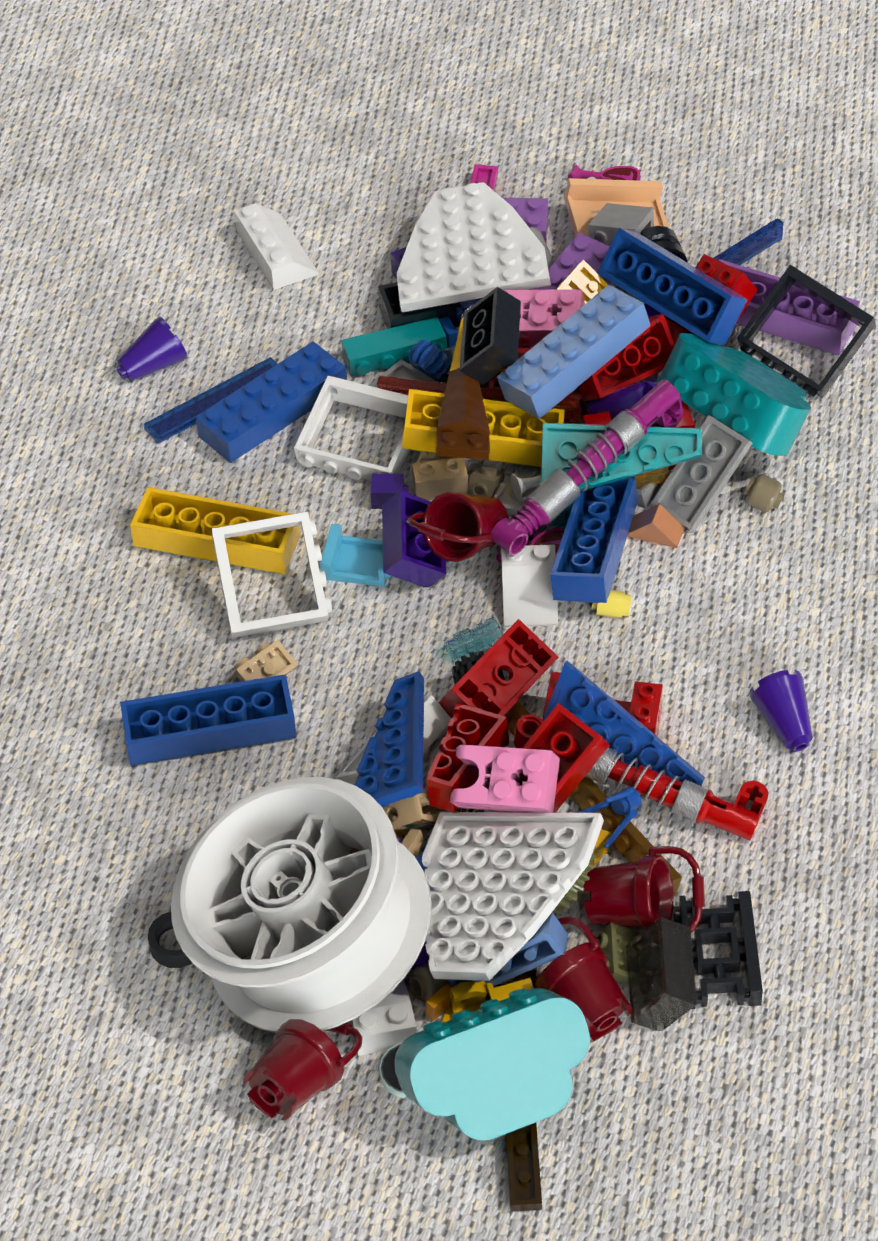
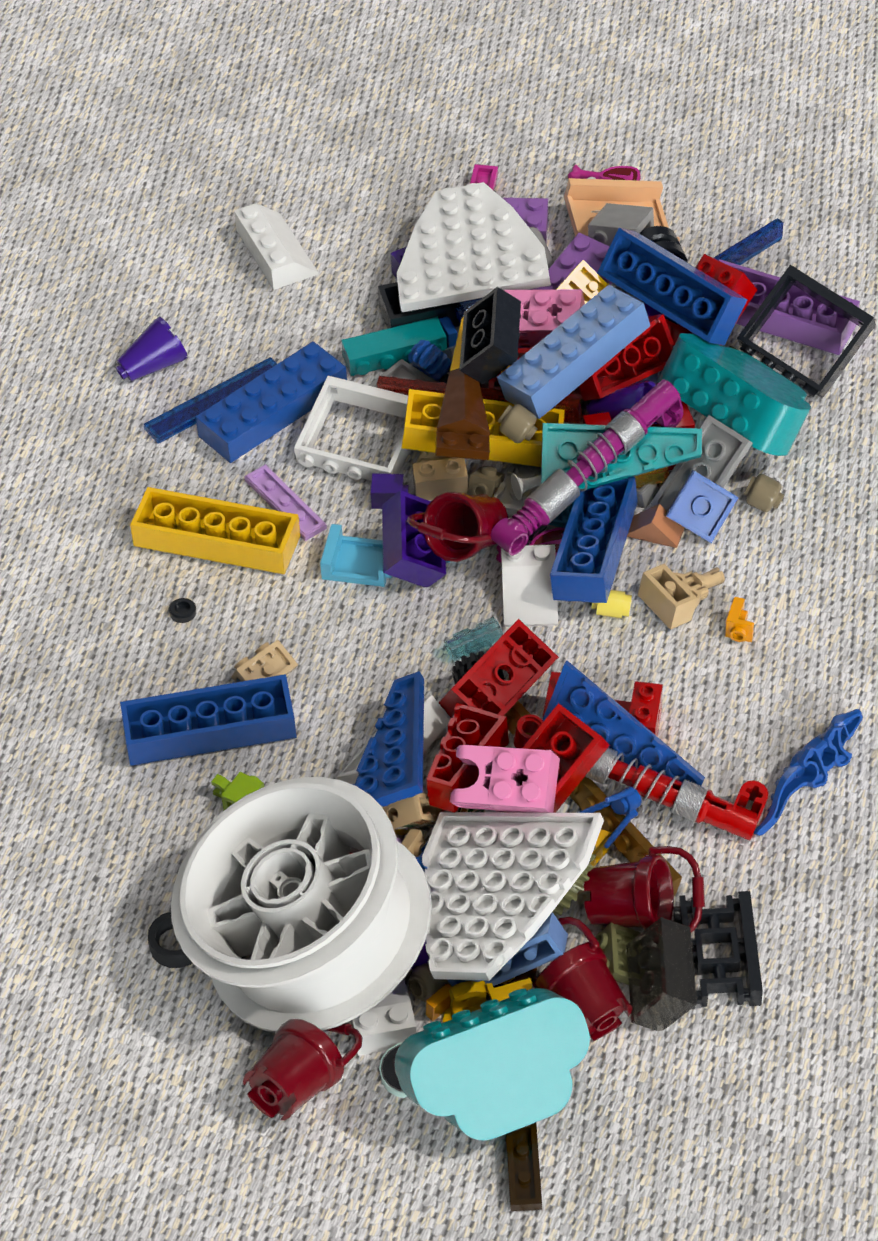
(182, 610): none -> black tile
(235, 790): none -> lime brick
(283, 499): none -> lavender tile
(319, 581): white window -> none
(517, 423): none -> dark tan head
(676, 595): none -> tan brick
(701, 506): none -> tile
(736, 624): none -> light orange bracket
(785, 707): dark purple cone -> none
(812, 763): none -> blue animal

